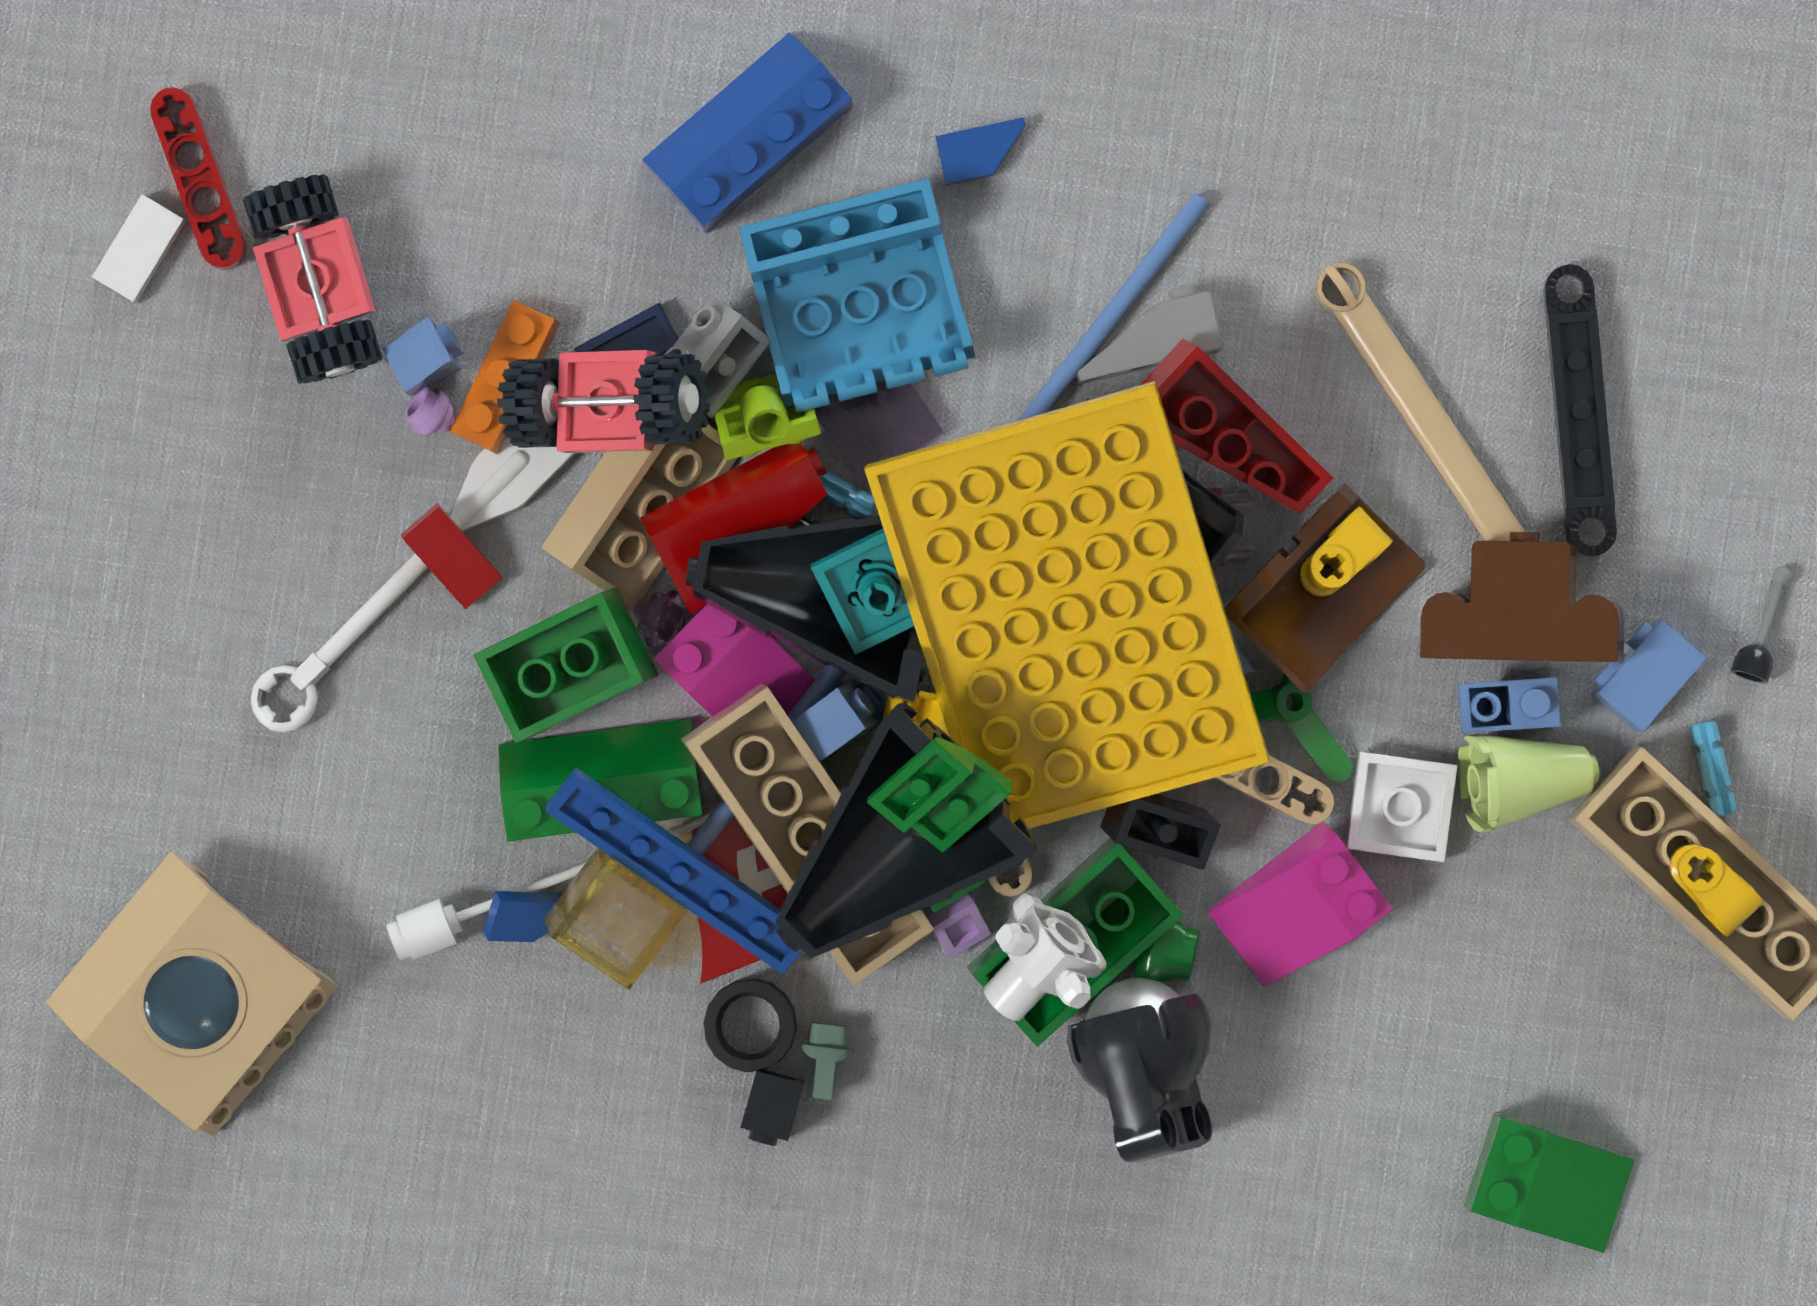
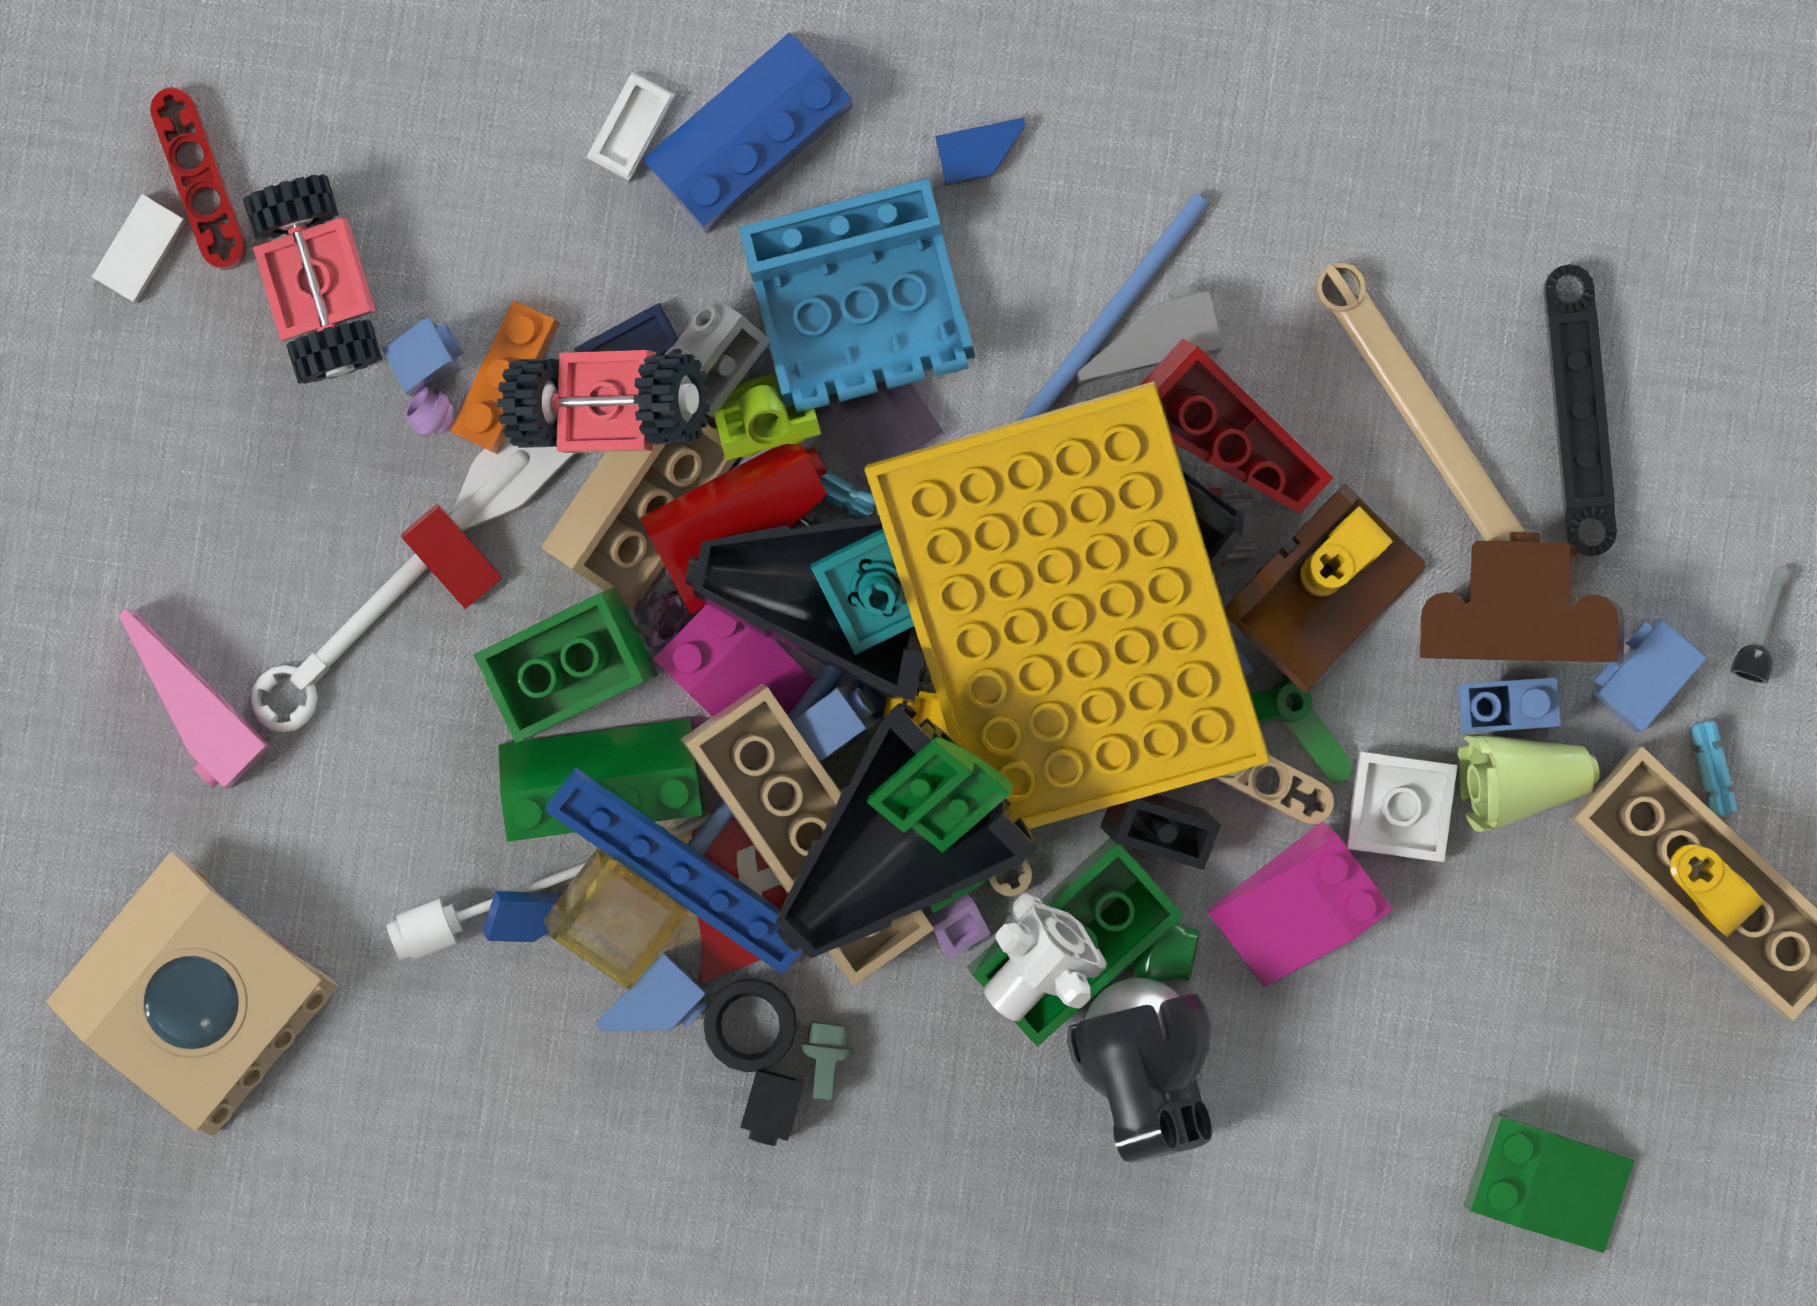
(205, 721): none -> bright pink slope
(631, 127): none -> white tile
(657, 1000): none -> medium blue slope

